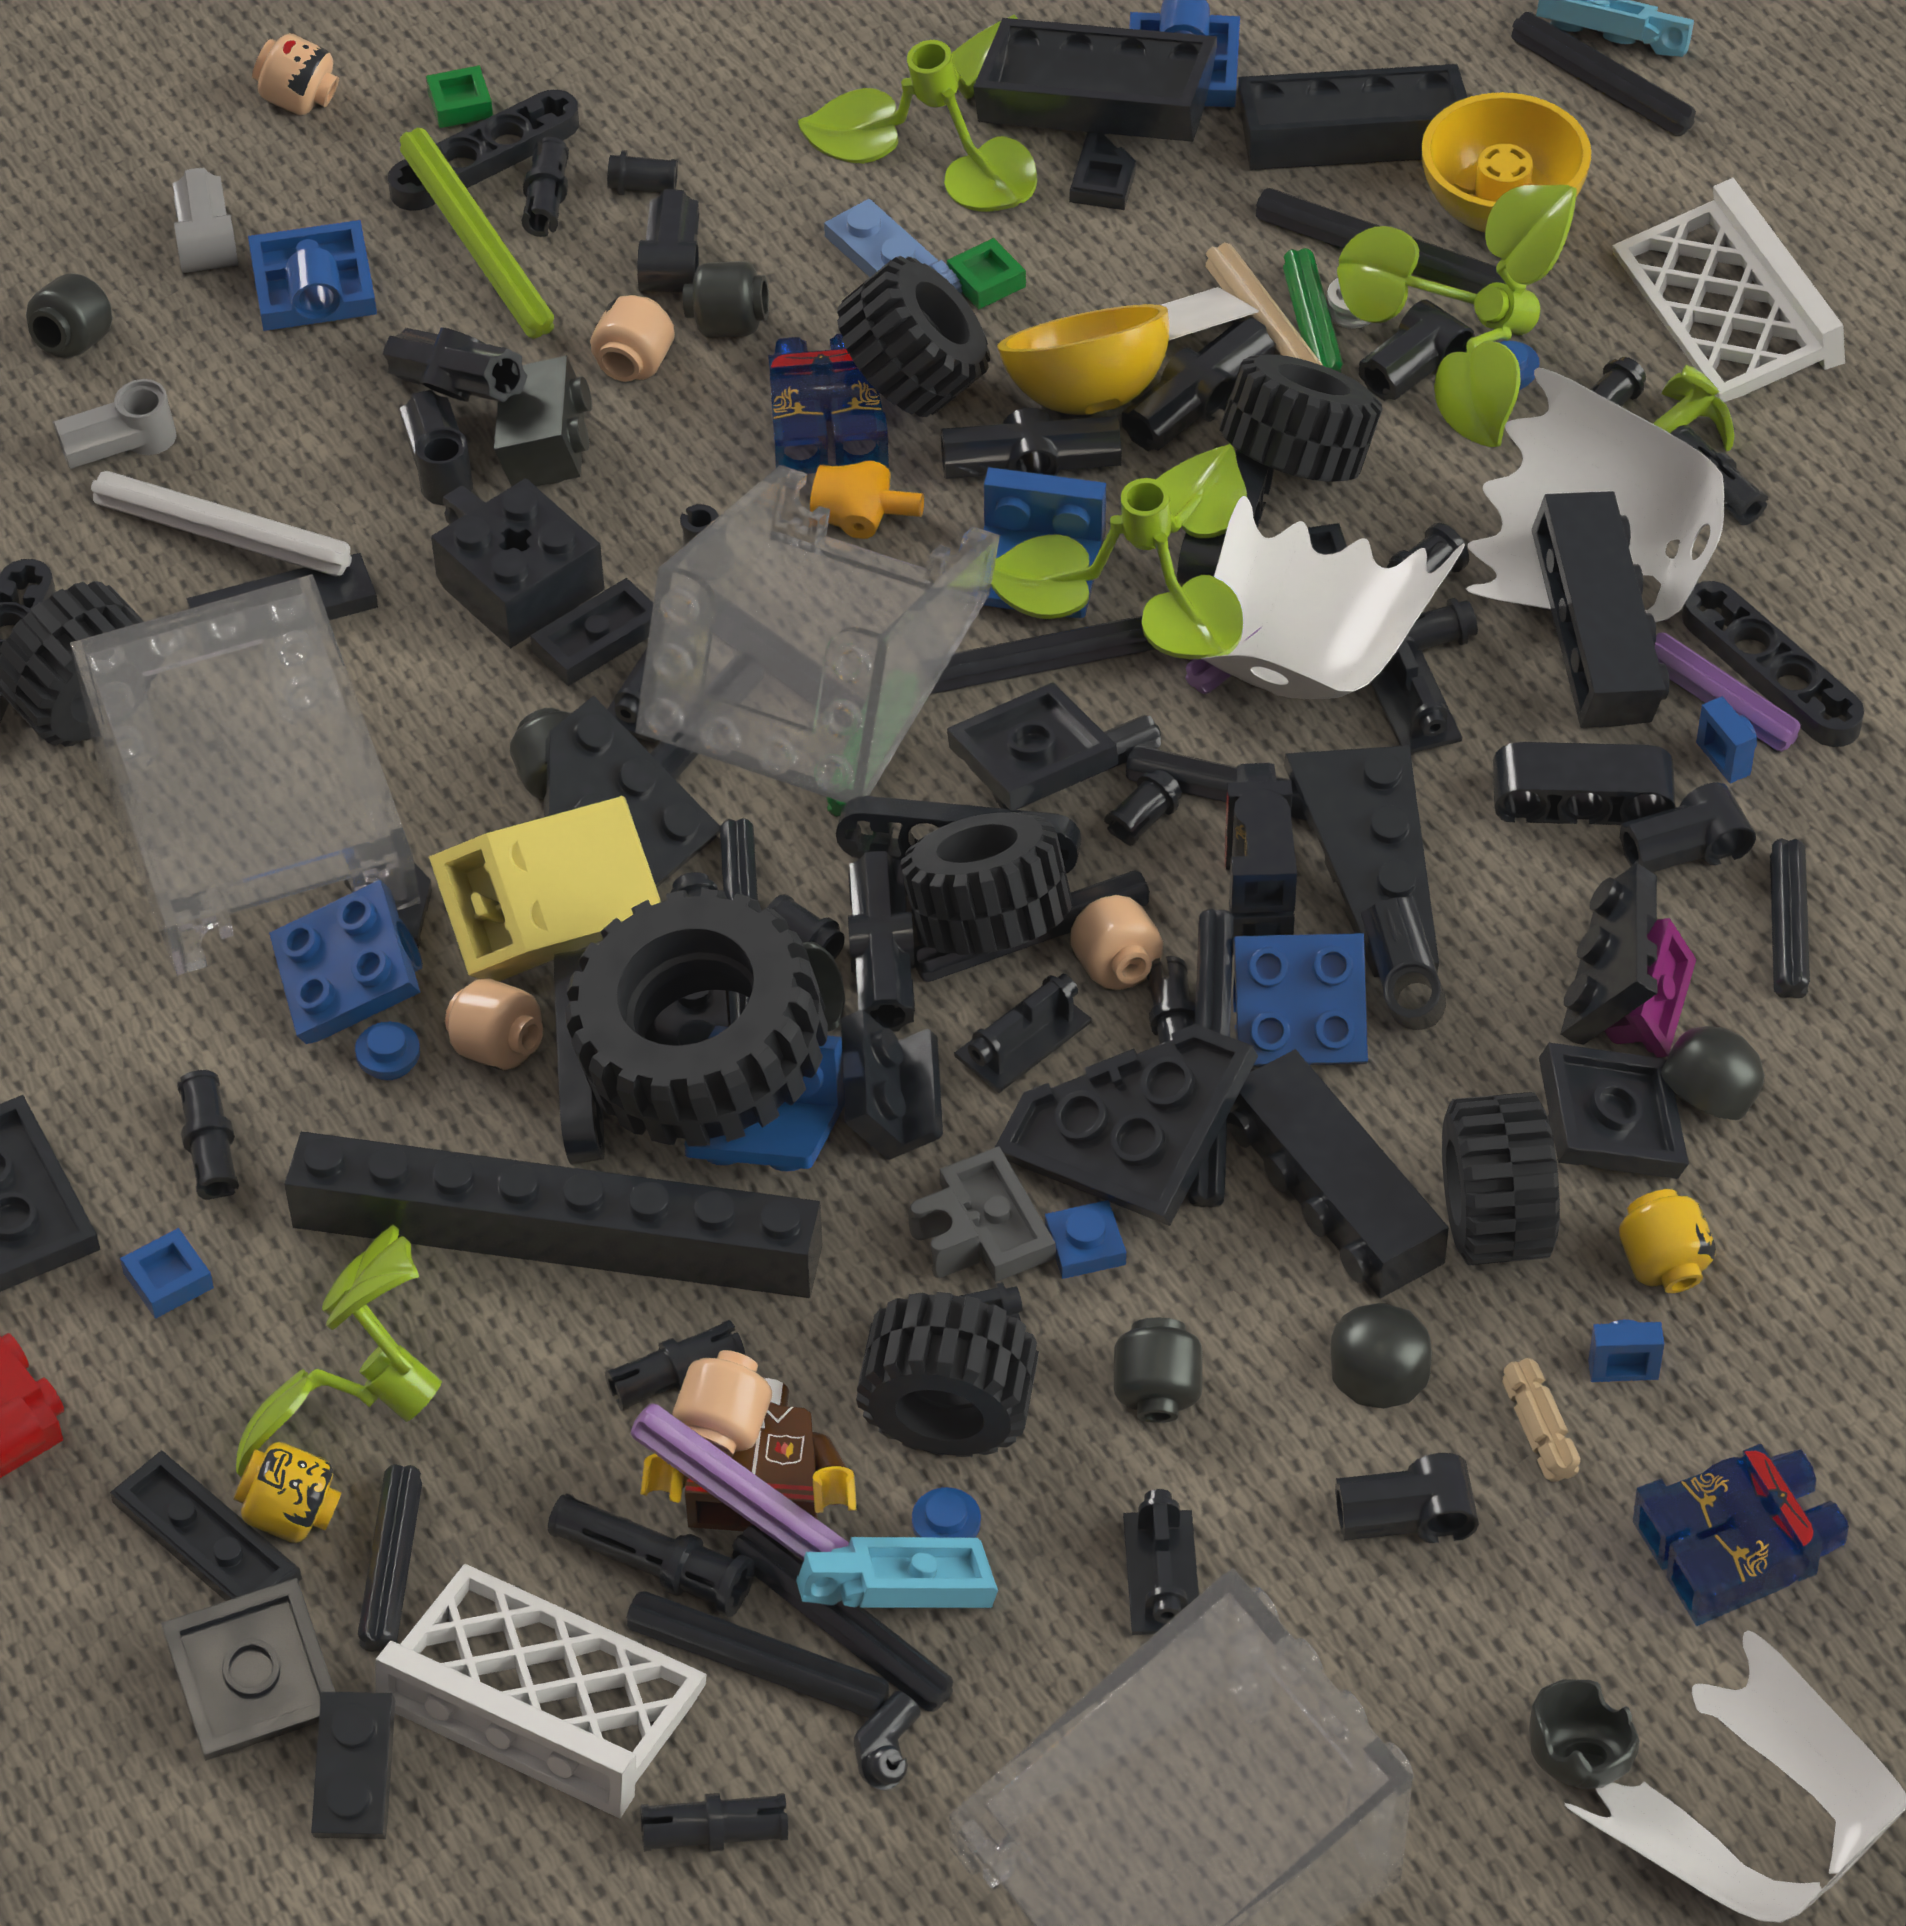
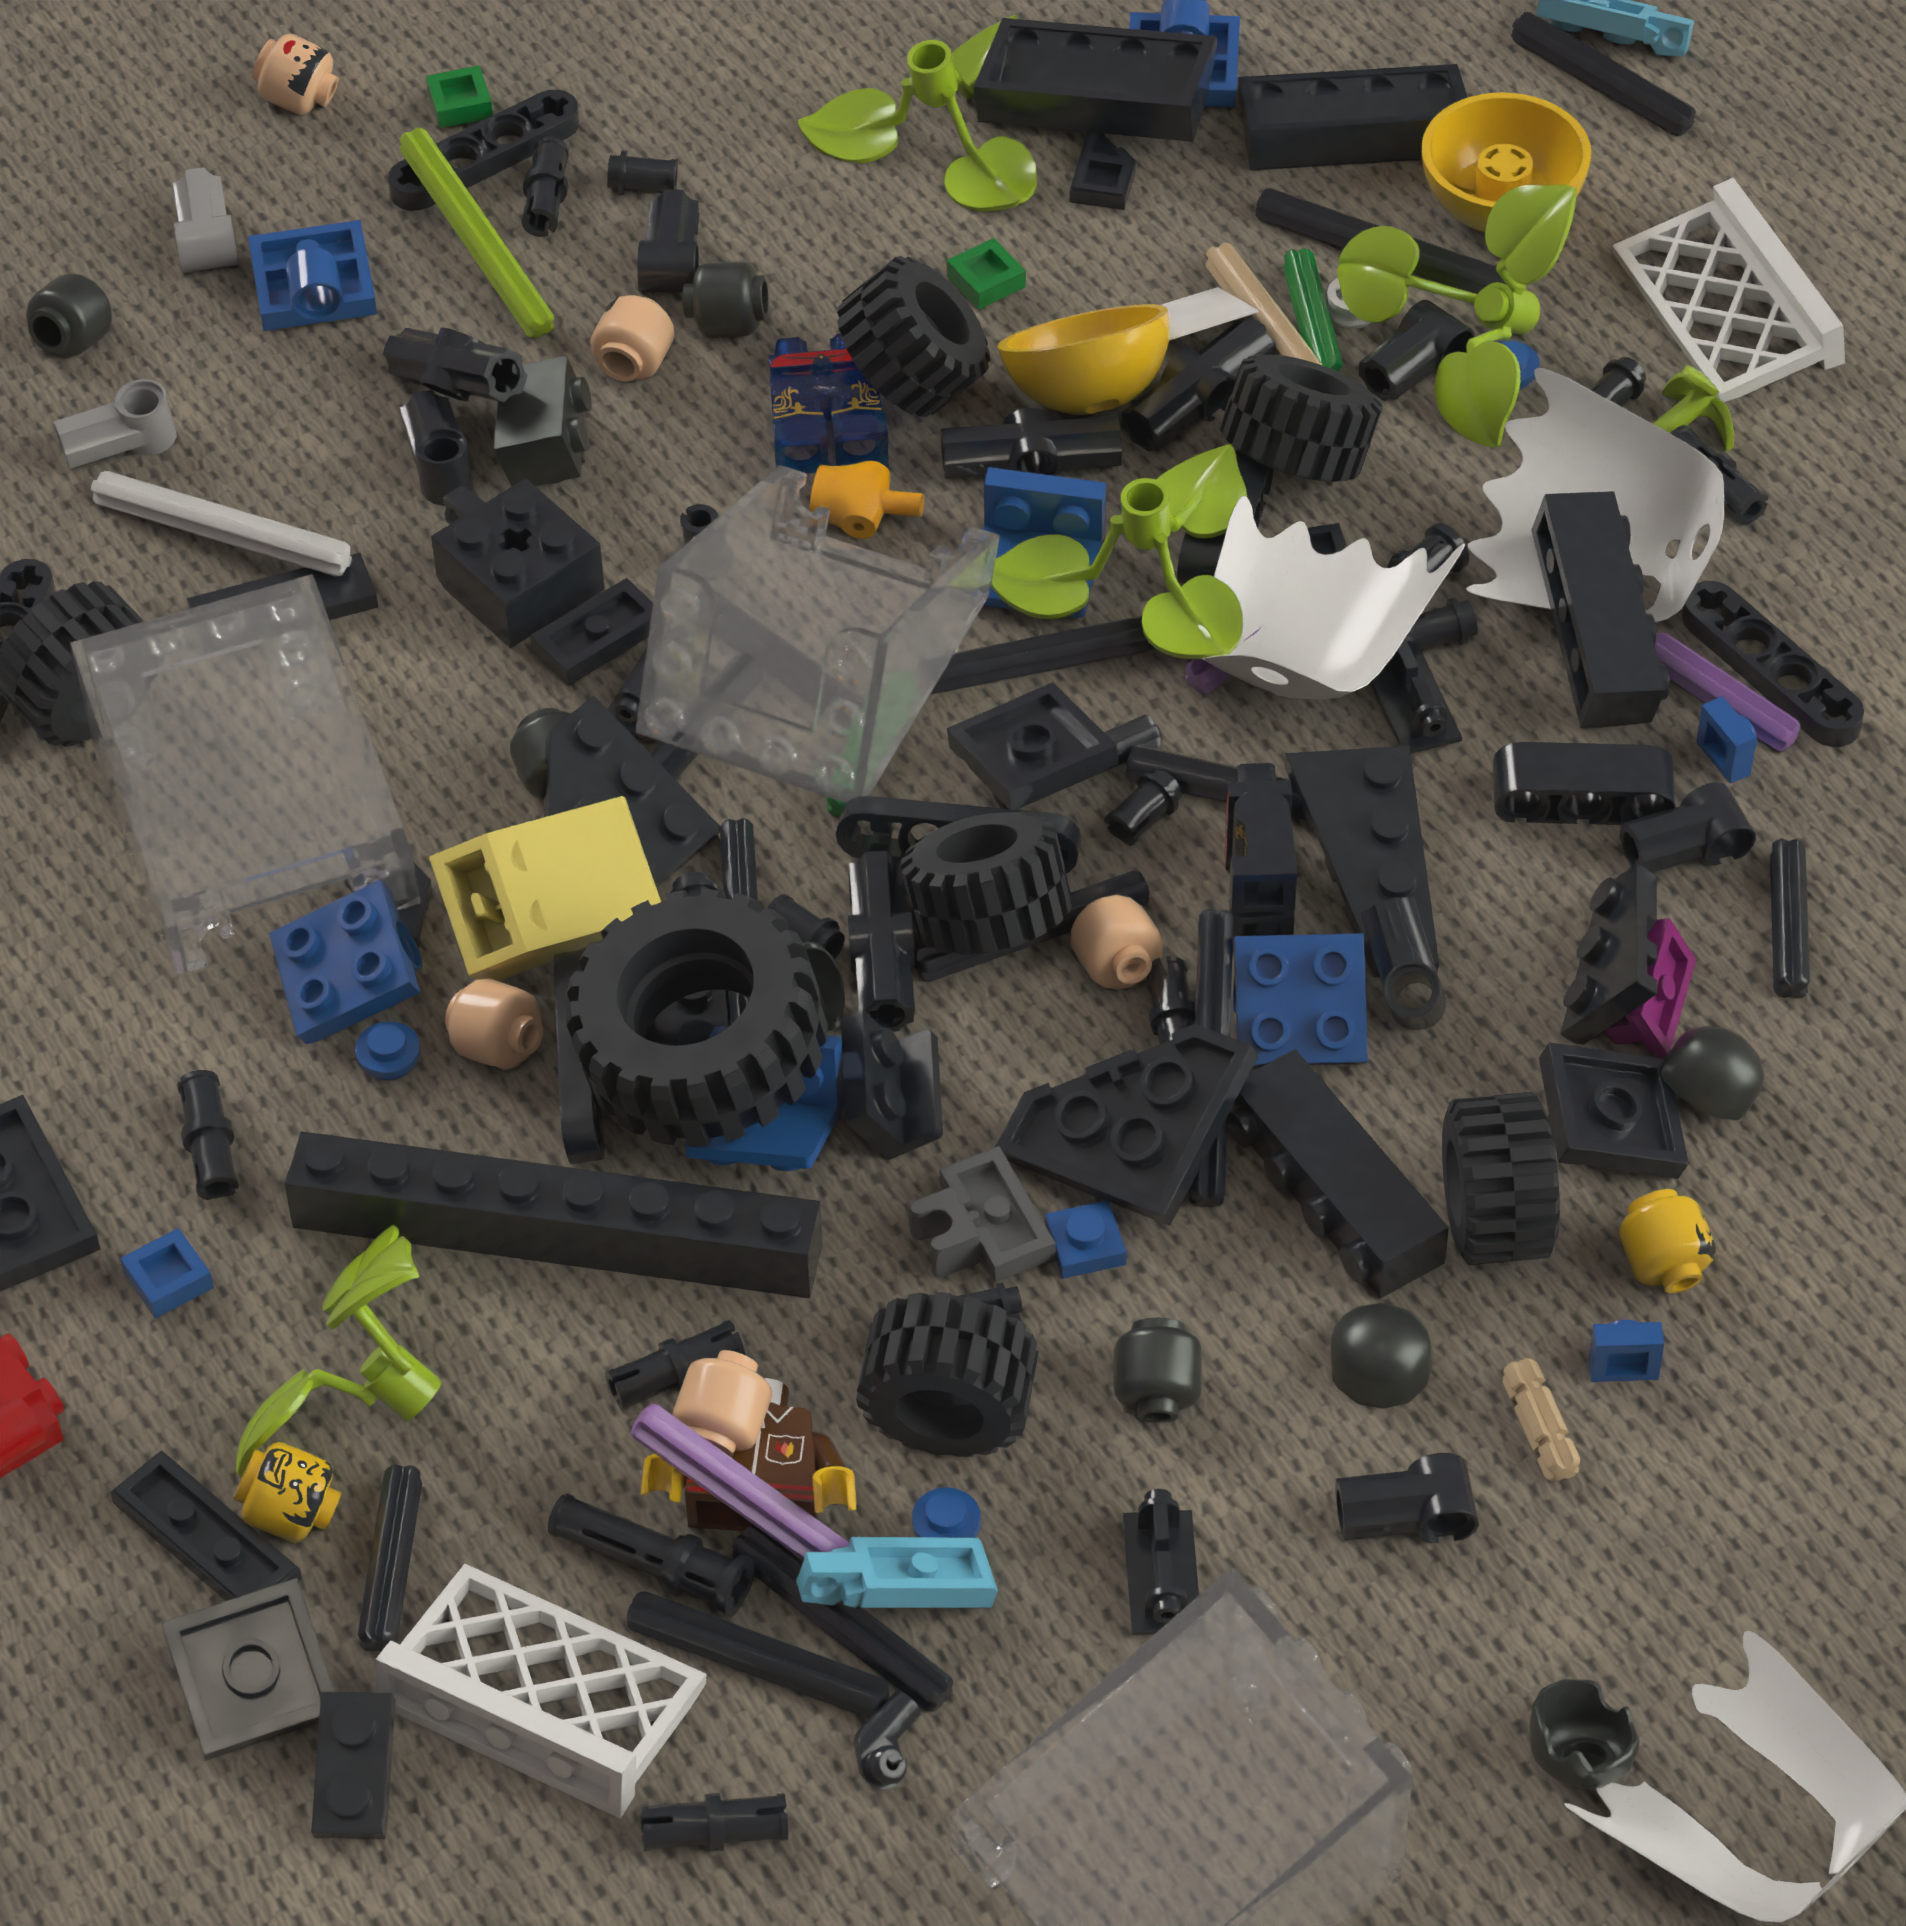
(874, 239): medium blue hinge -> none
(1025, 1034): black hinge -> none
(1737, 1530): clear blue hips -> none

